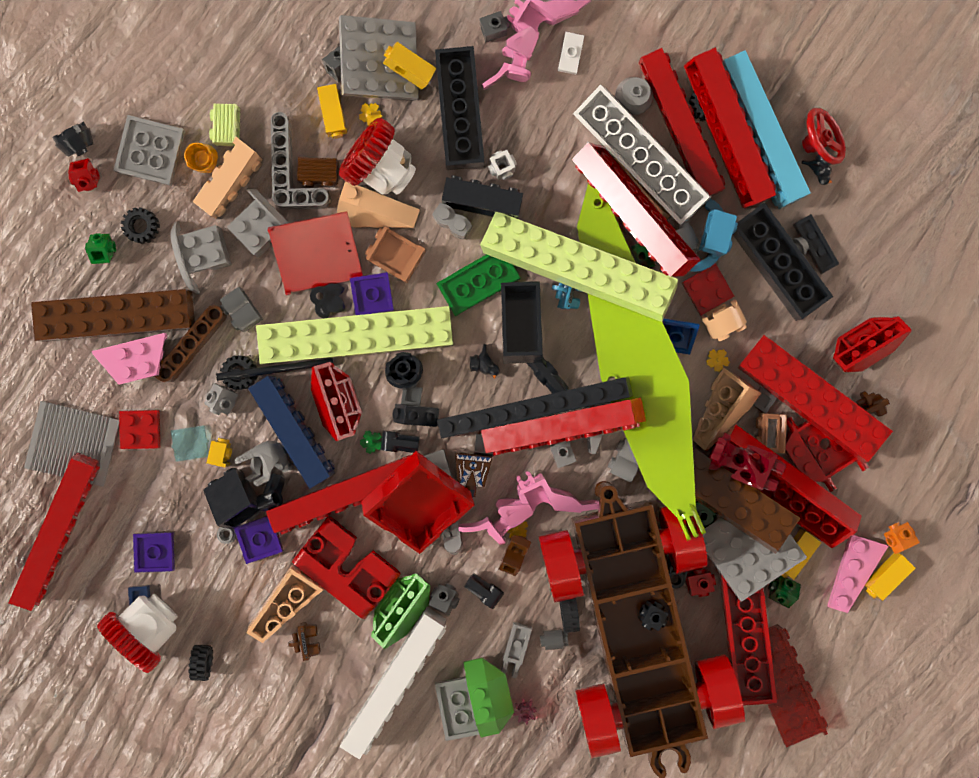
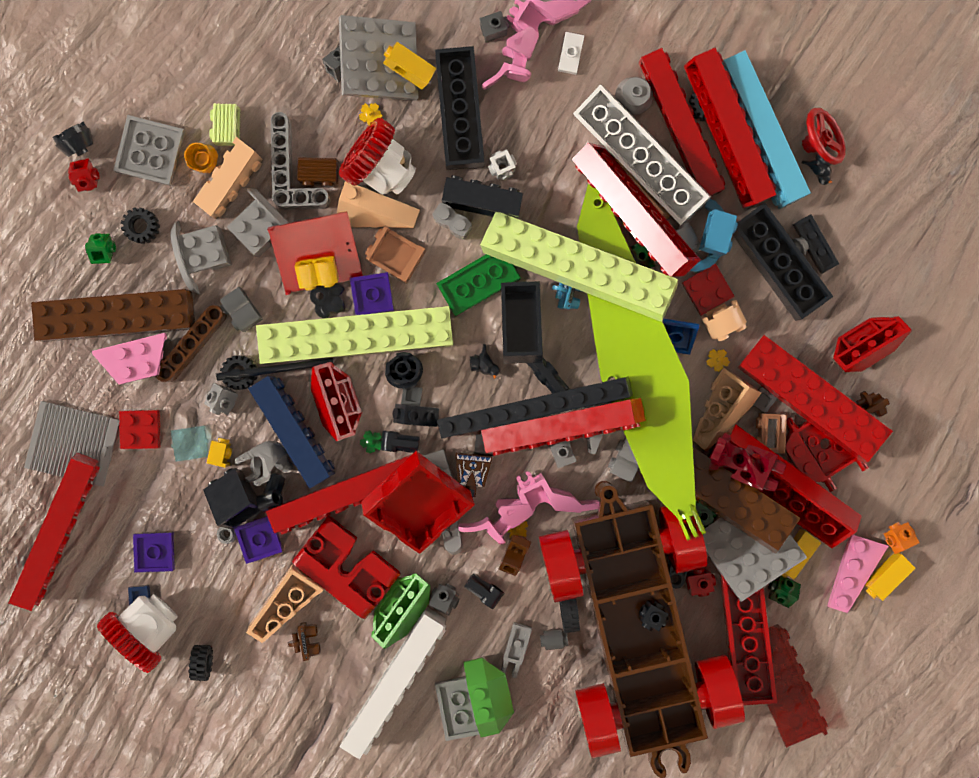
(316, 272): none -> yellow brick
(332, 111): yellow brick -> none
(526, 716): clear pink gear -> none

